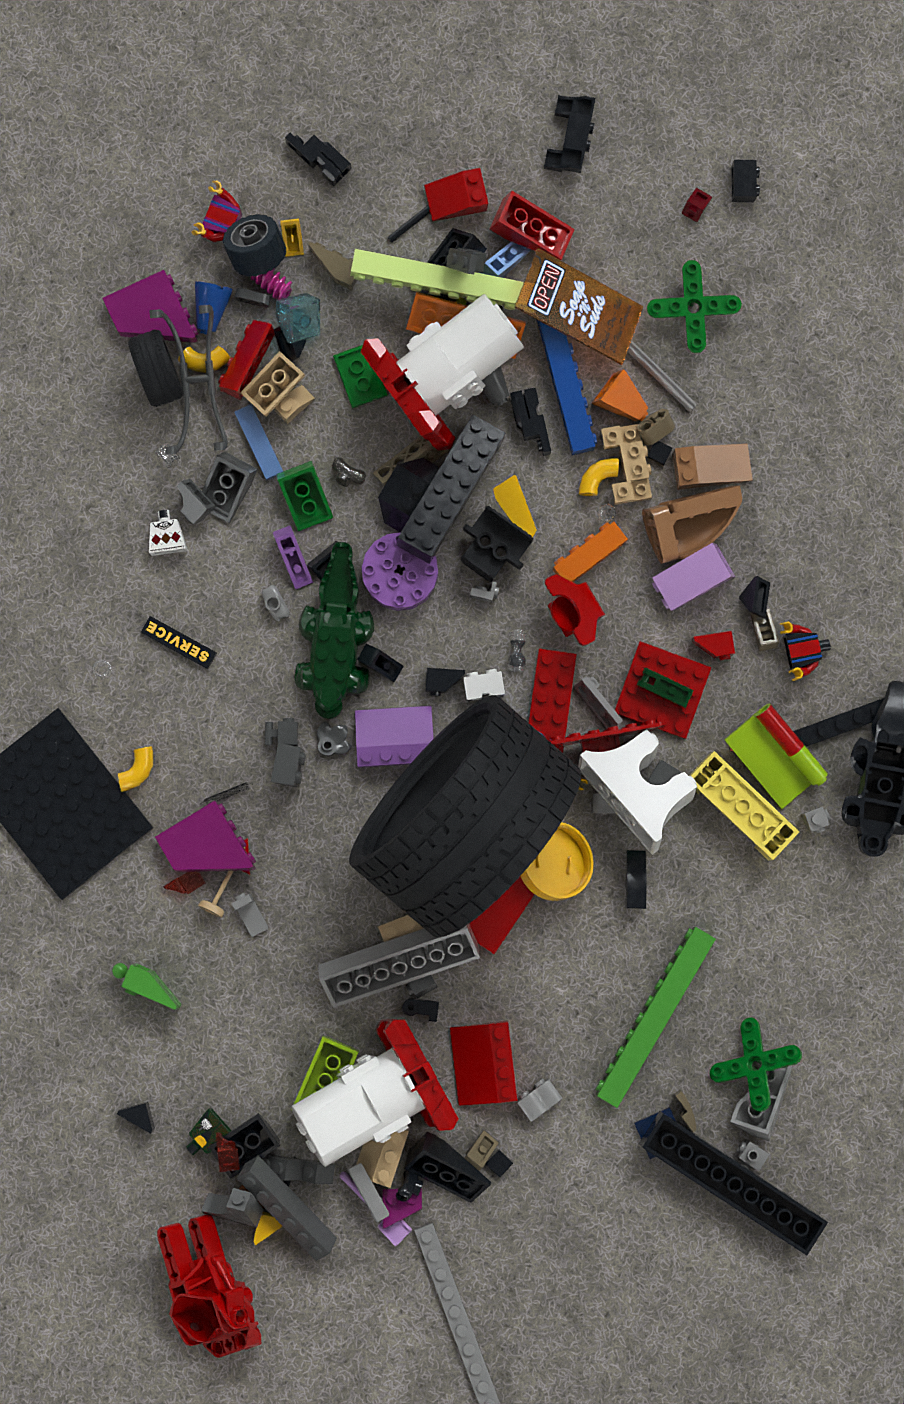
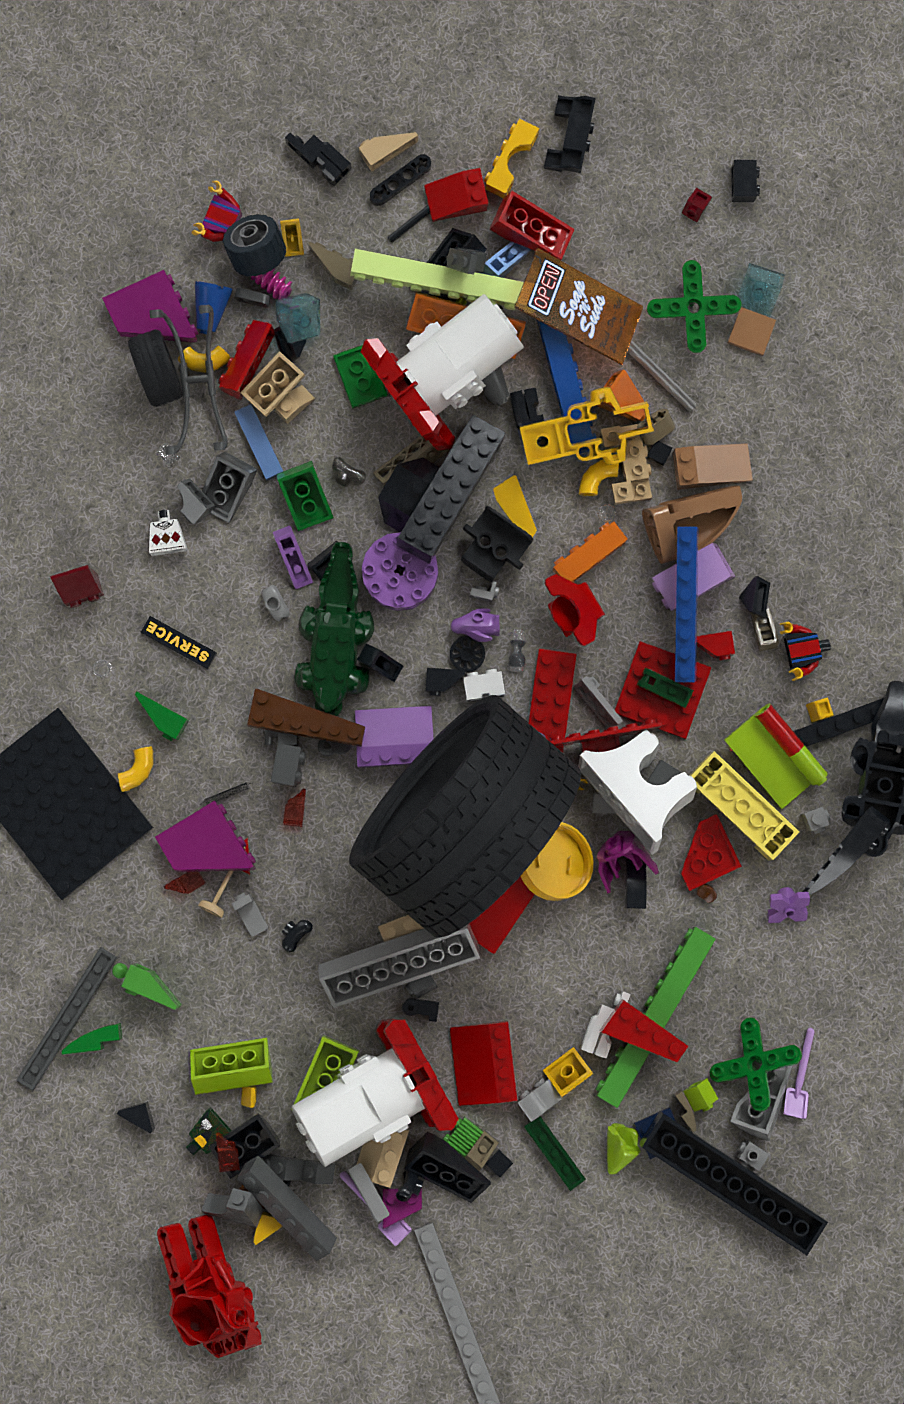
(66, 1019): none -> dark grey tile
(78, 586): none -> dark red slope
(94, 1040): none -> green slope
(165, 719): none -> green slope
(230, 1066): none -> lime slope
(248, 1096): none -> yellow slope
(293, 718): none -> reddish brown wing
(294, 933): none -> black piece
(295, 810): none -> clear red slope
(384, 148): none -> tan slope
(402, 182): none -> black beam
(463, 1136): none -> bright green brick
(467, 654): none -> black wheel
(477, 624): none -> medium lavender animal
(521, 139): none -> yellow arch
(555, 1153): none -> dark green plate
(558, 438): none -> yellow piece
(567, 1071): none -> yellow slope
(595, 1024): none -> white plate
(621, 1147): none -> lime hat
(622, 844): none -> magenta piece
(639, 1030): none -> red wedge
(686, 604): none -> blue brick
(701, 1095): none -> lime brick
(707, 893): none -> reddish brown piece
(708, 854): none -> red plate
(751, 331): none -> medium nougat tile
(760, 289): none -> clear light blue slope
(788, 904): none -> medium lavender plant
(796, 1099): none -> lavender piece
(819, 709): none -> yellow slope
(854, 845): none -> black wedge

